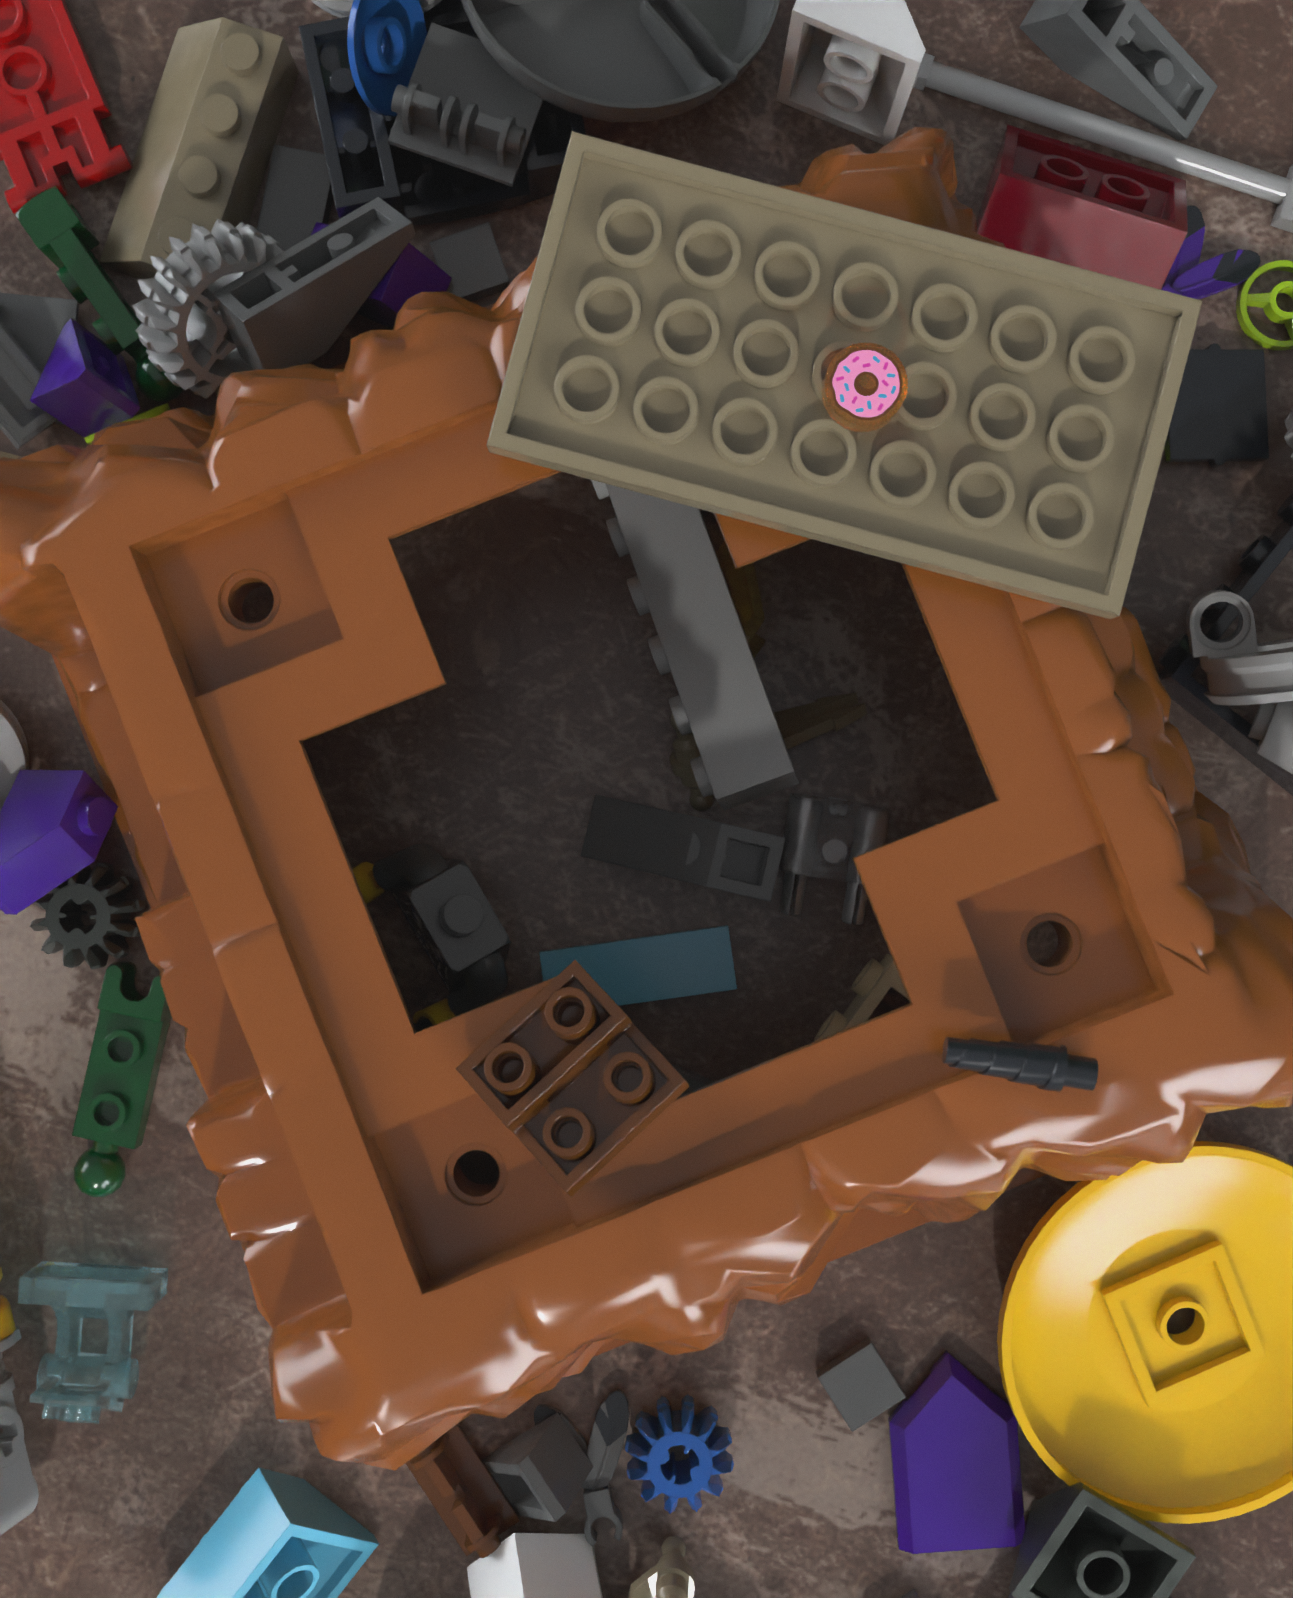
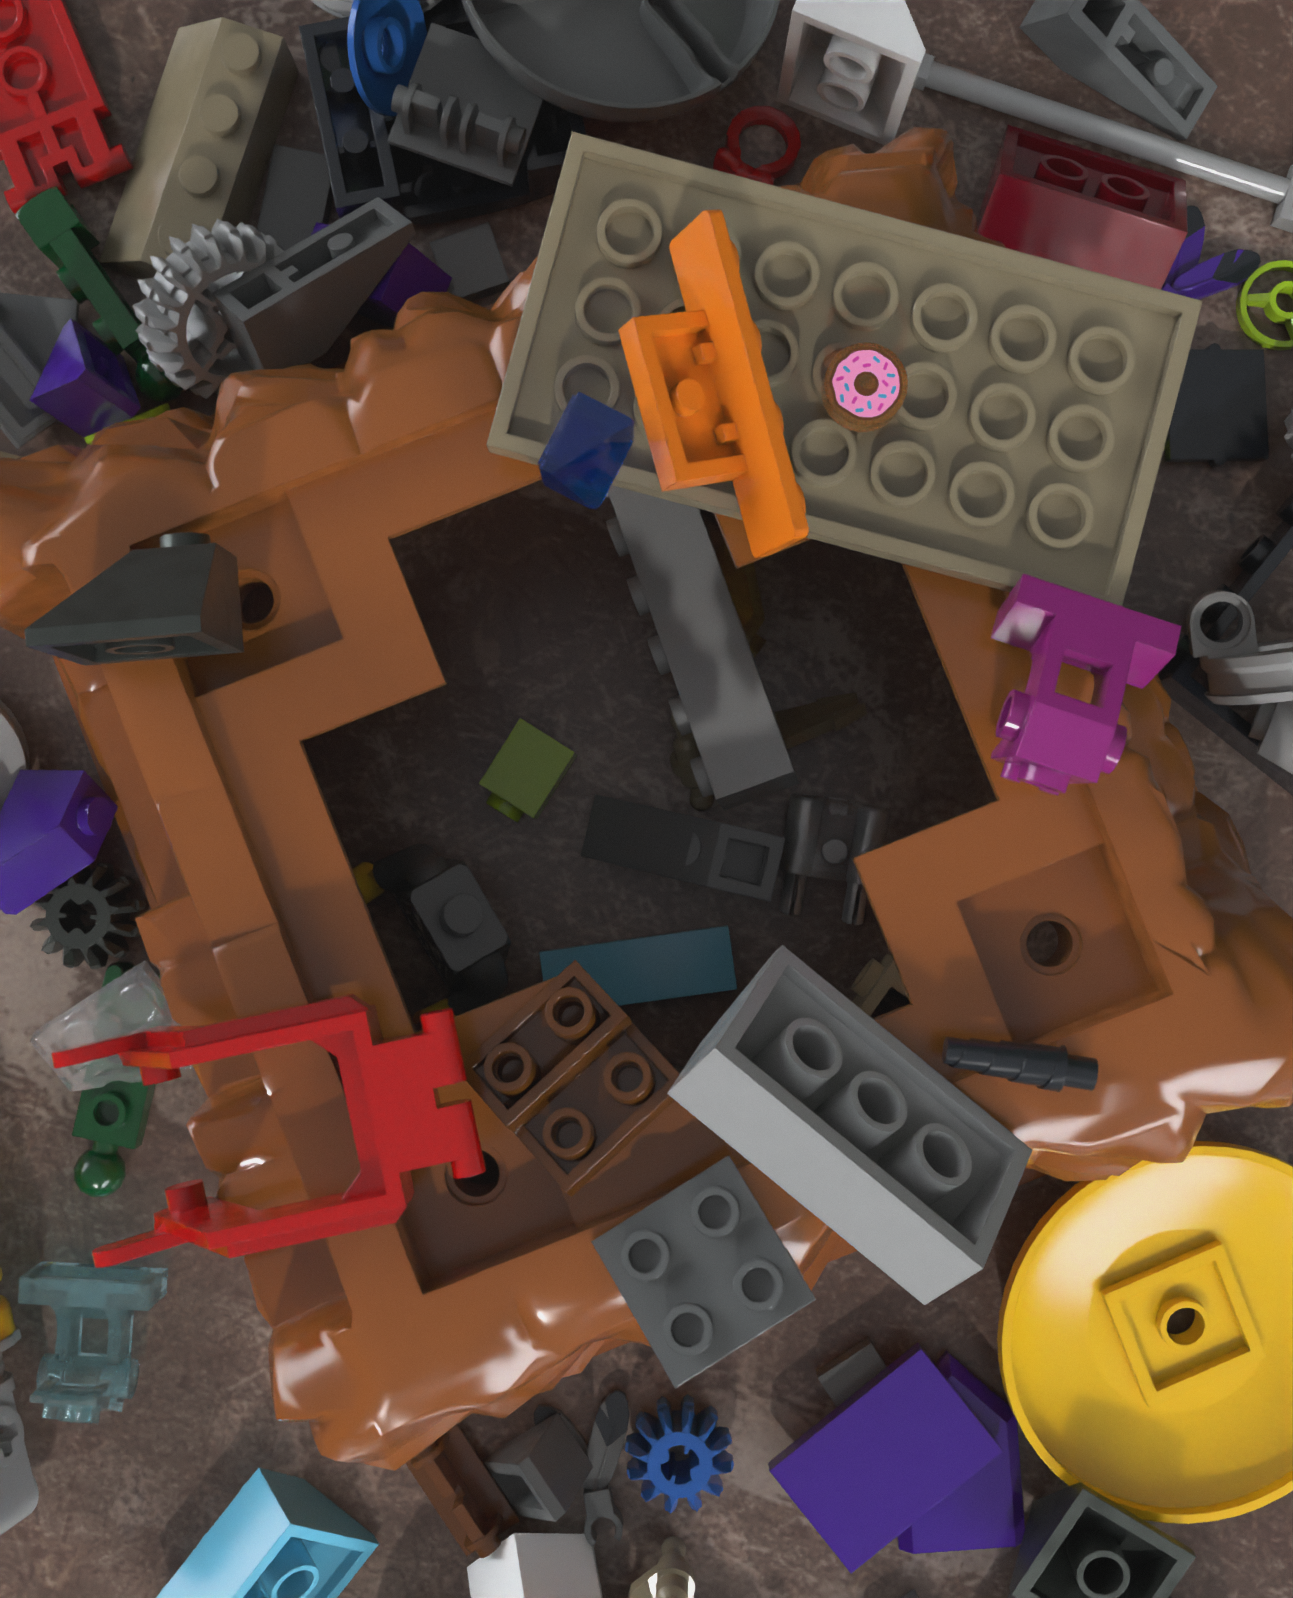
(119, 1008): none -> clear wing
(149, 607): none -> pearl dark grey slope
(390, 1106): none -> red piece
(526, 772): none -> lime brick
(586, 450): none -> clear blue slope
(703, 1271): none -> dark grey hinge
(709, 391): none -> orange bracket
(728, 158): none -> red piece
(855, 1127): none -> light grey slope
(884, 1457): none -> dark purple tile
(1054, 737): none -> magenta tile

